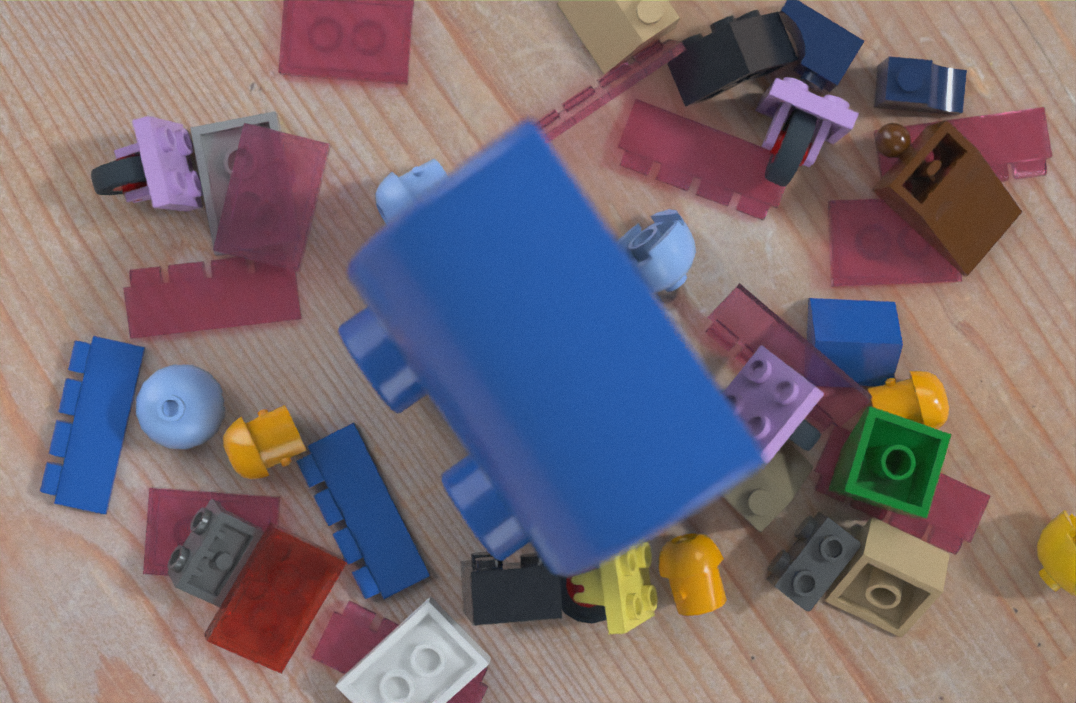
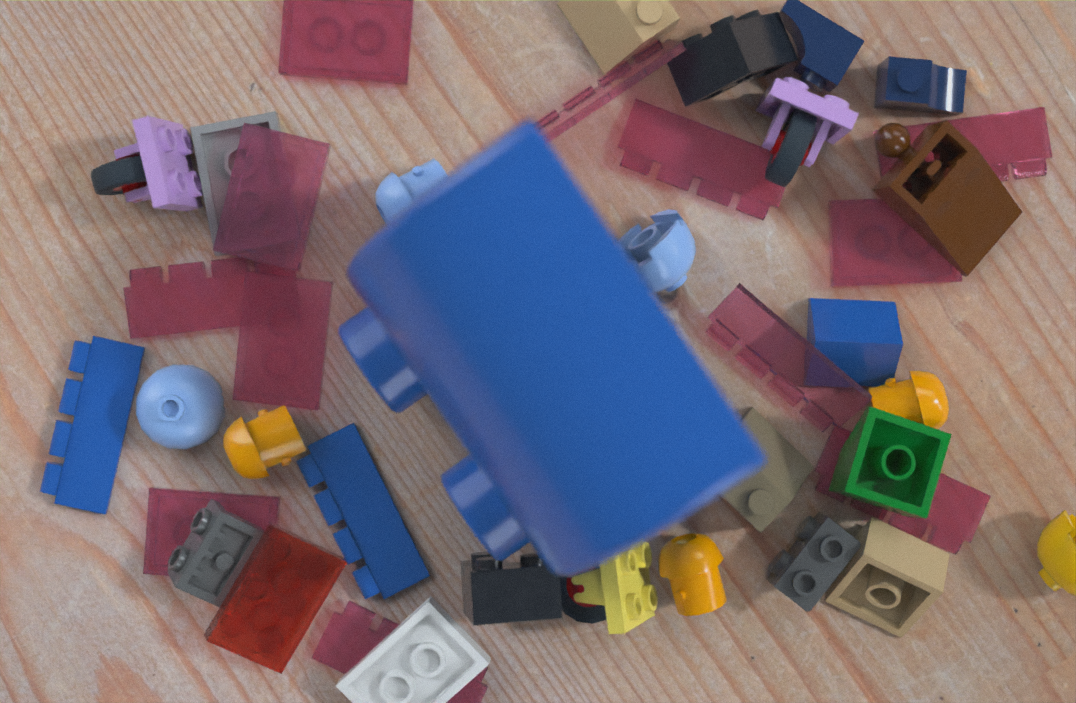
(282, 340): none -> clear pink tile
(773, 403): lavender plate -> none

